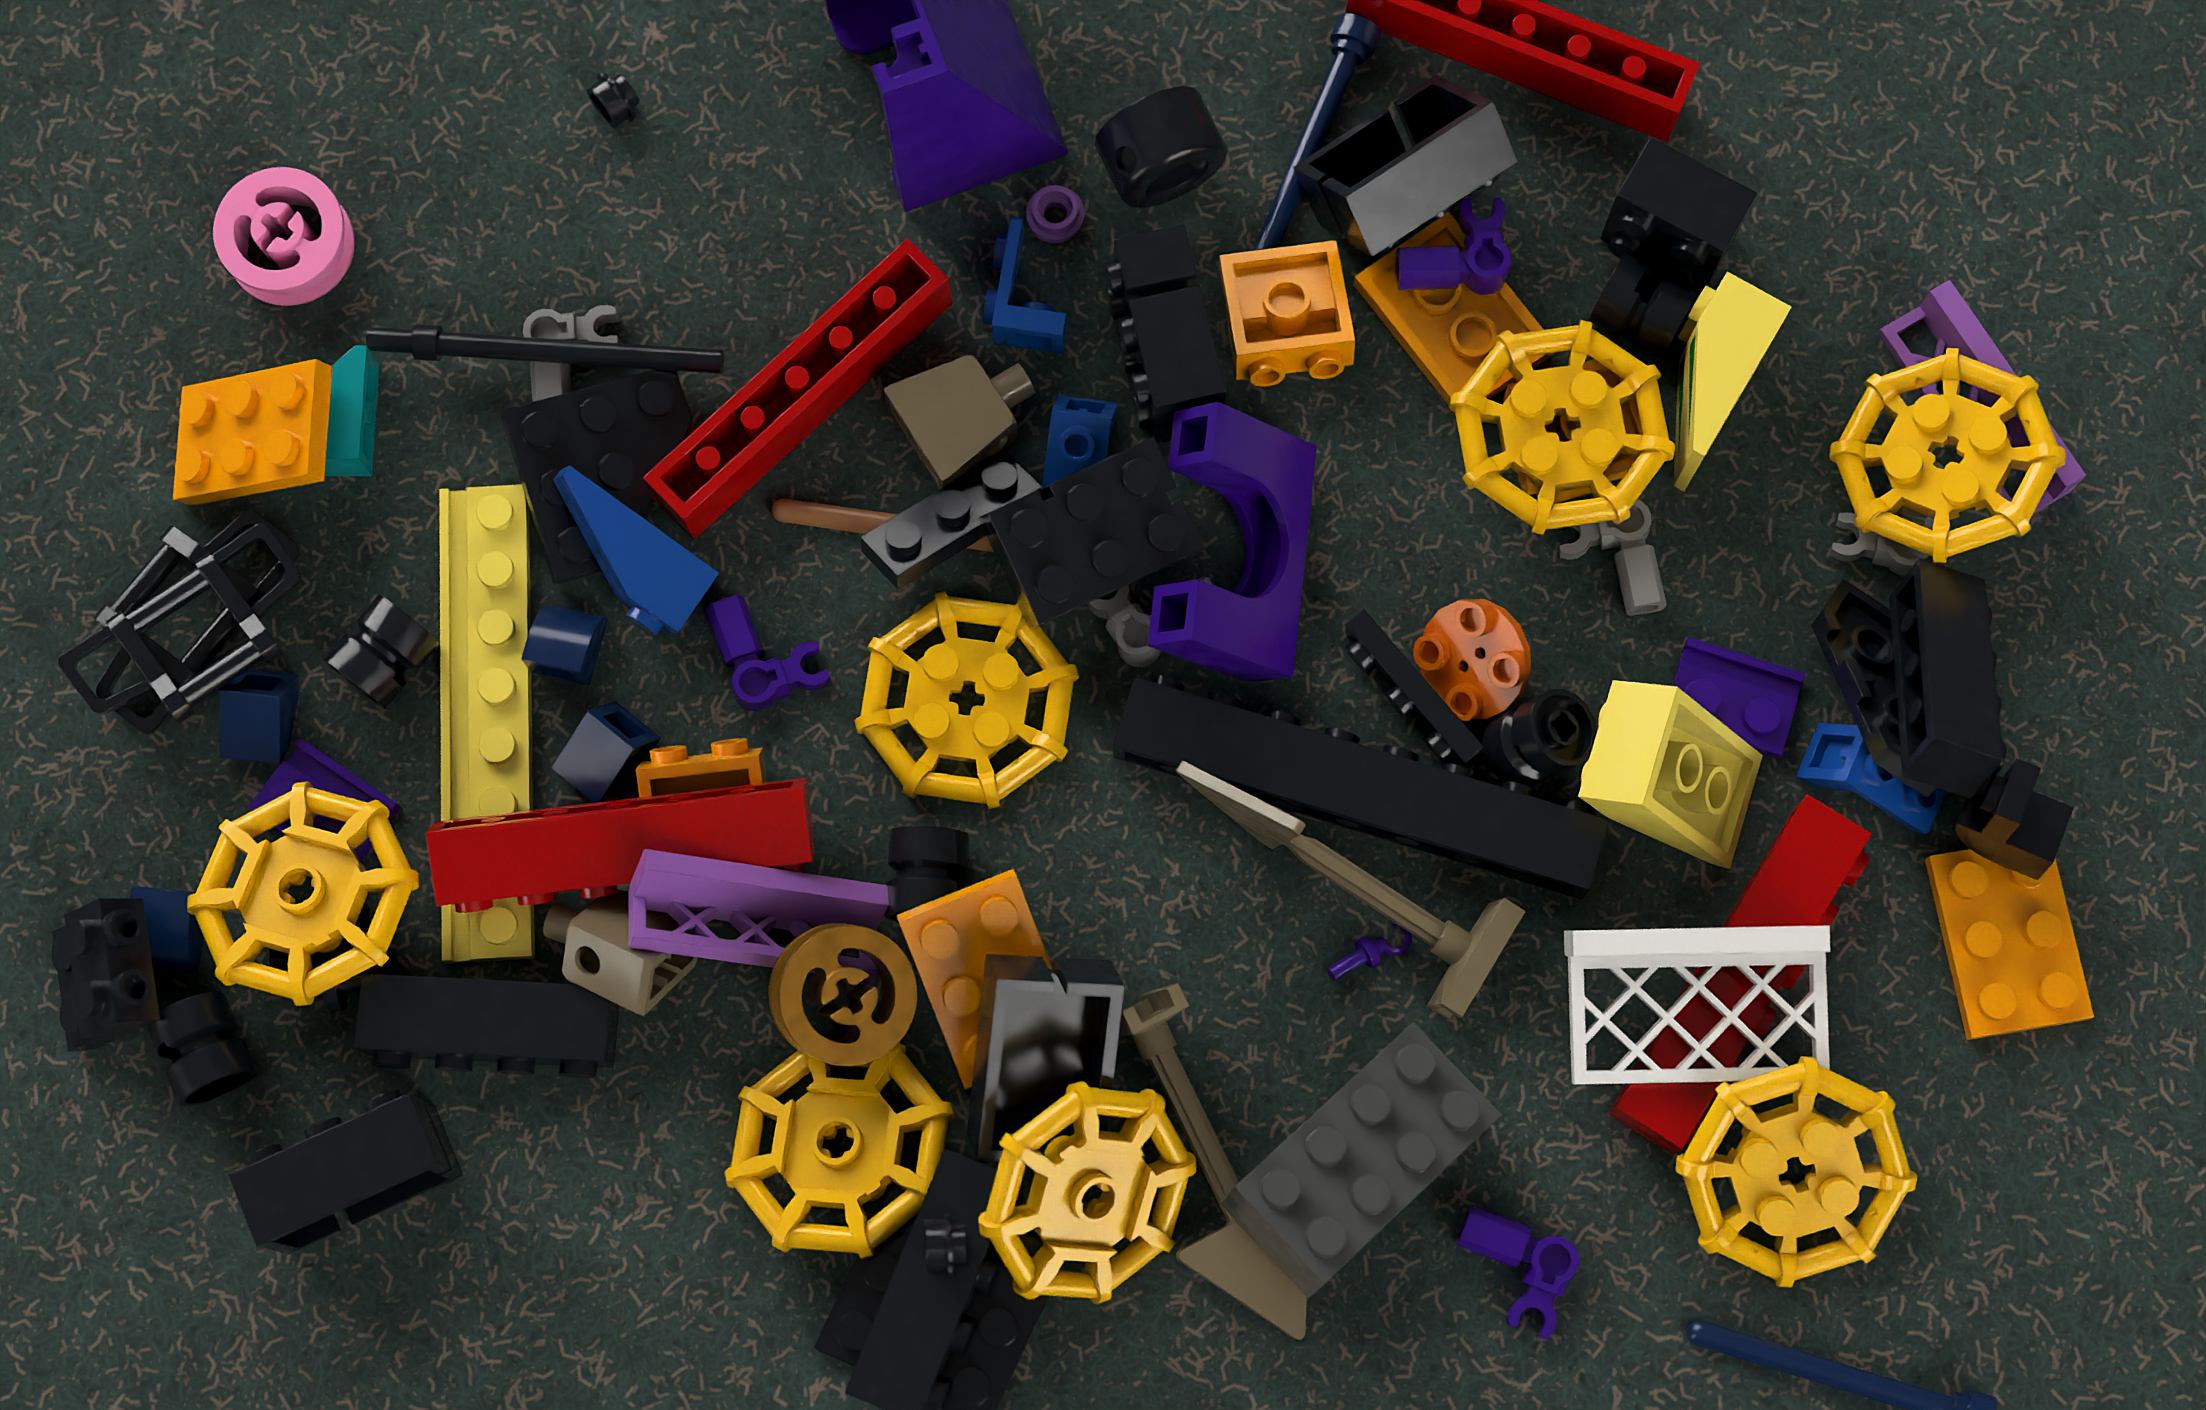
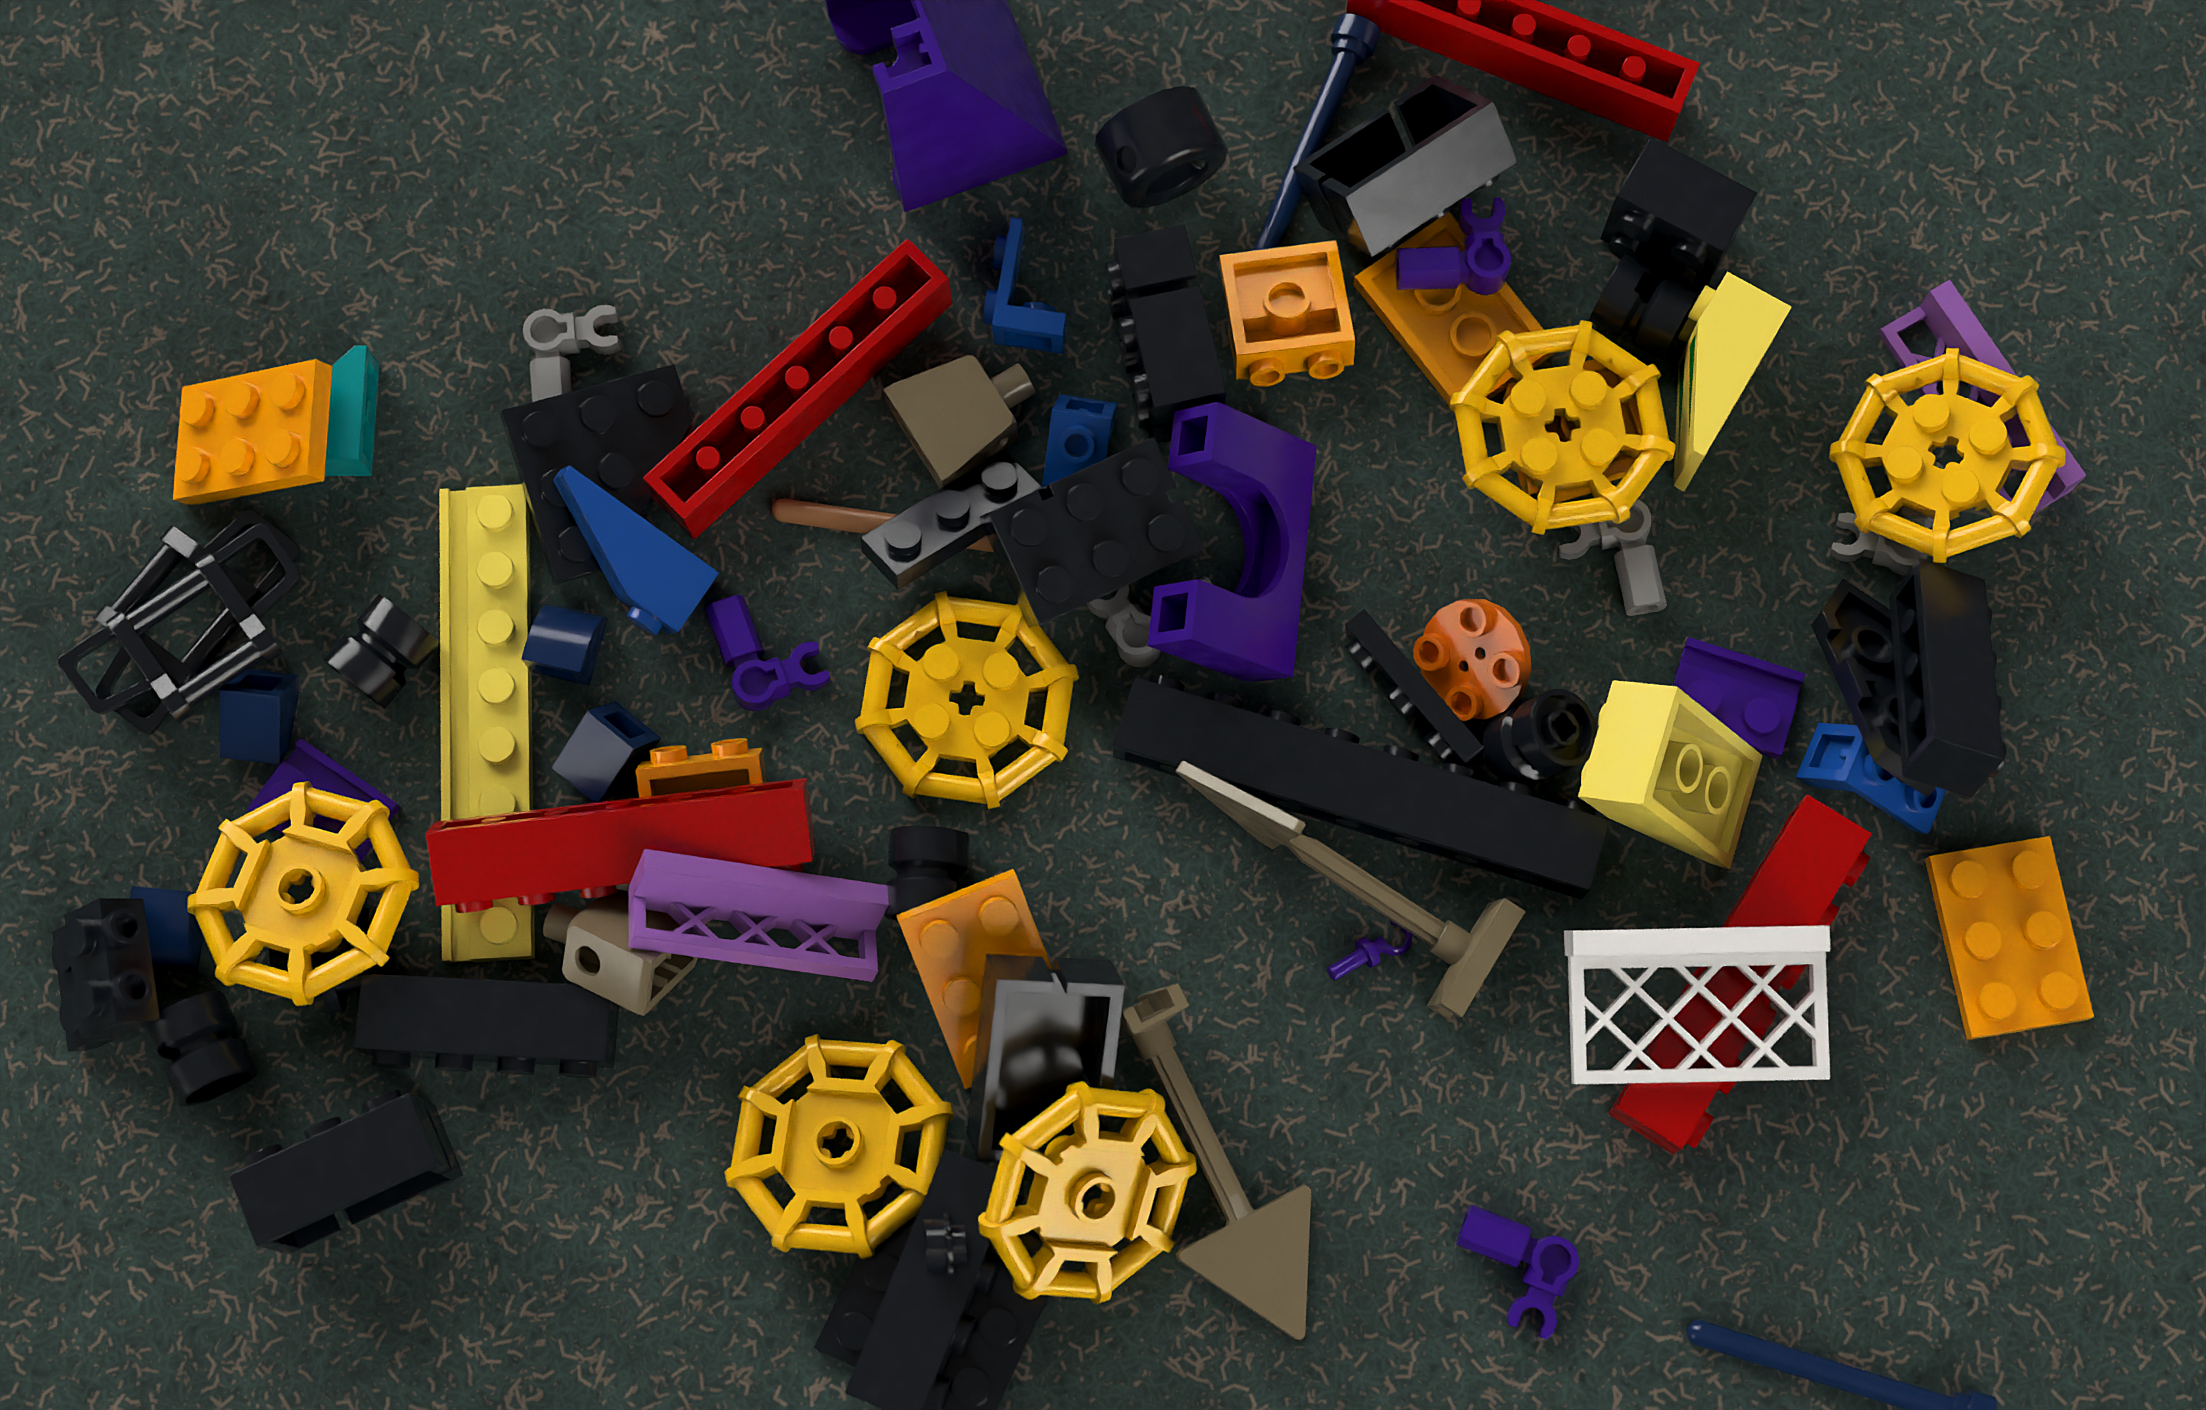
(261, 209): bright pink wheel -> none
(431, 343): black bar -> none
(614, 96): black plate -> none
(866, 1036): pearl gold wheel -> none
(1055, 197): medium lavender plate -> none
(1360, 1159): dark grey brick -> none
(1825, 1193): yellow plate -> none
(2013, 822): black brick -> none

